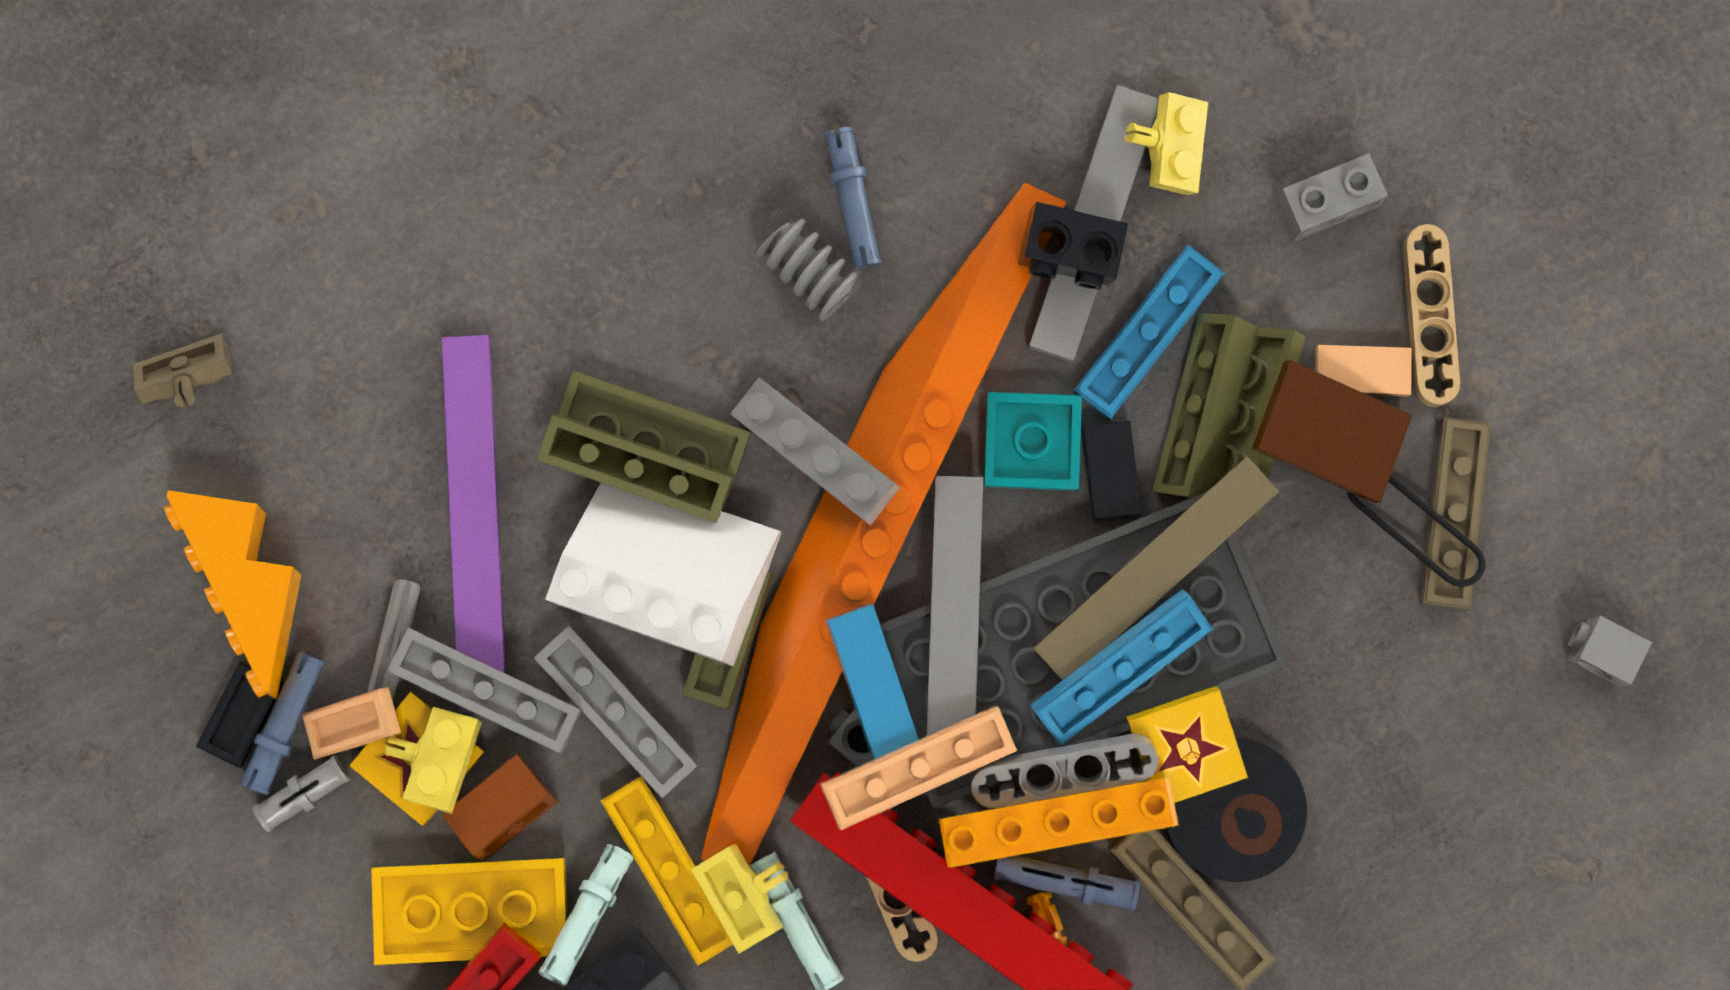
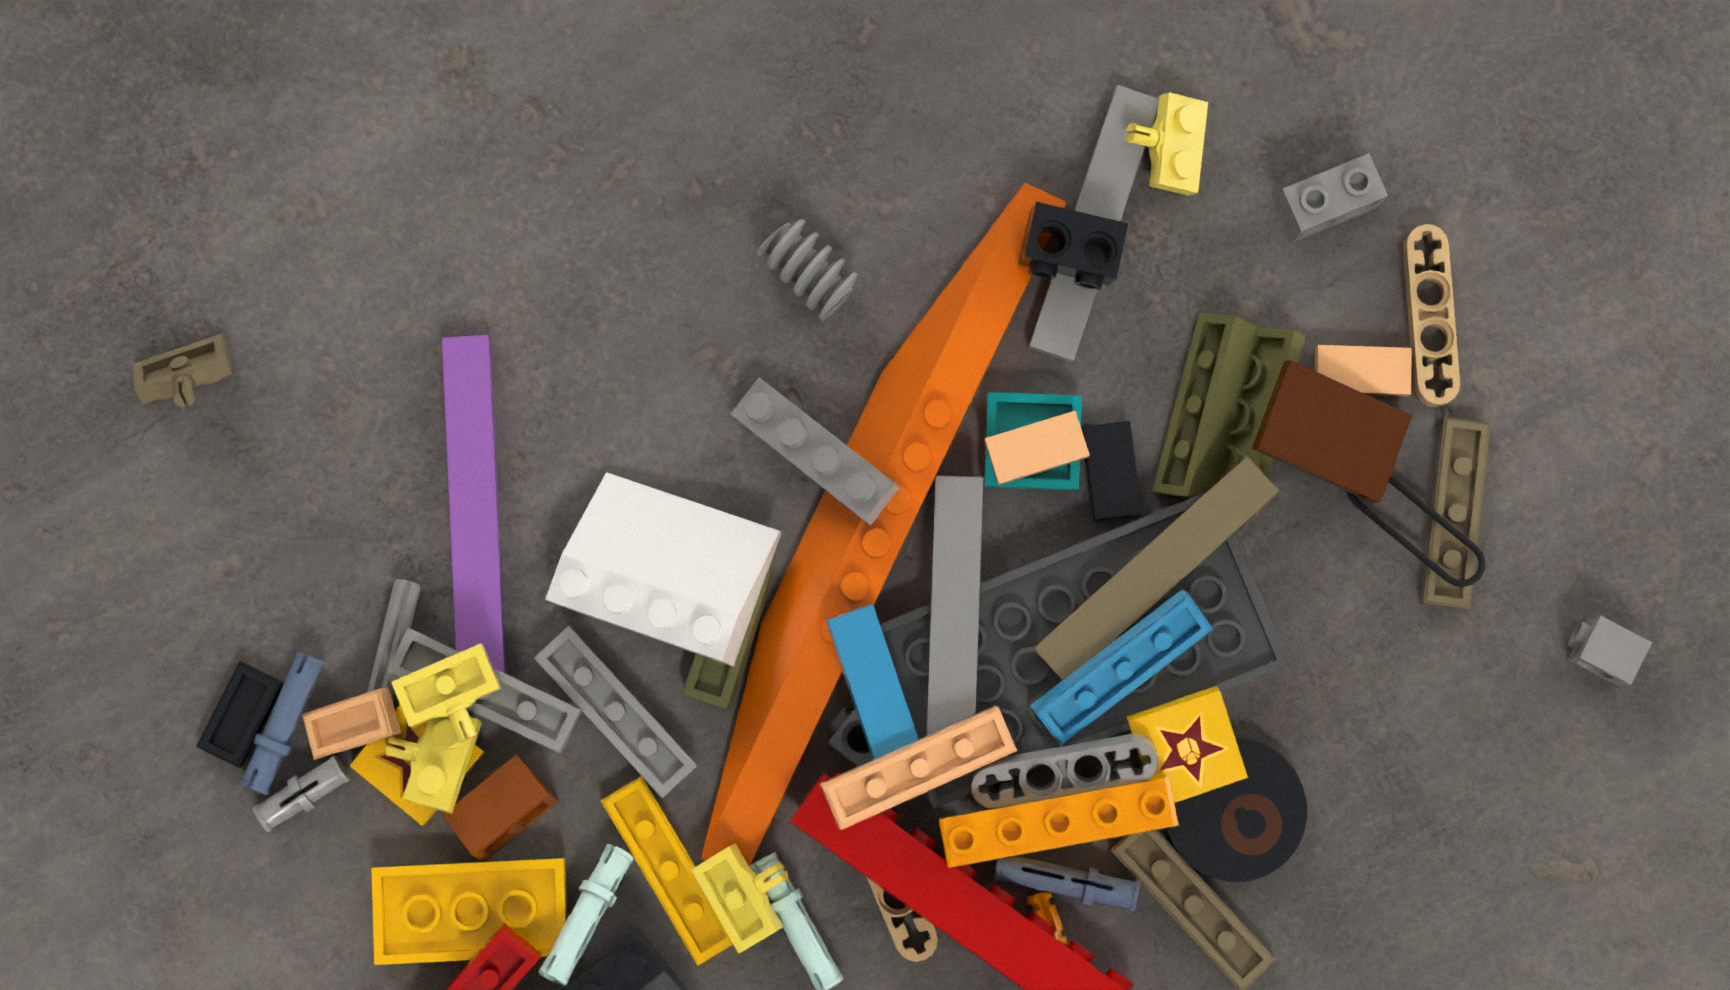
(253, 594): light orange slope -> none
(448, 689): none -> light yellow plate
(645, 446): olive slope -> none
(853, 199): sand blue pin -> none
(1036, 447): none -> light nougat tile
(1148, 332): dark azure tile -> none

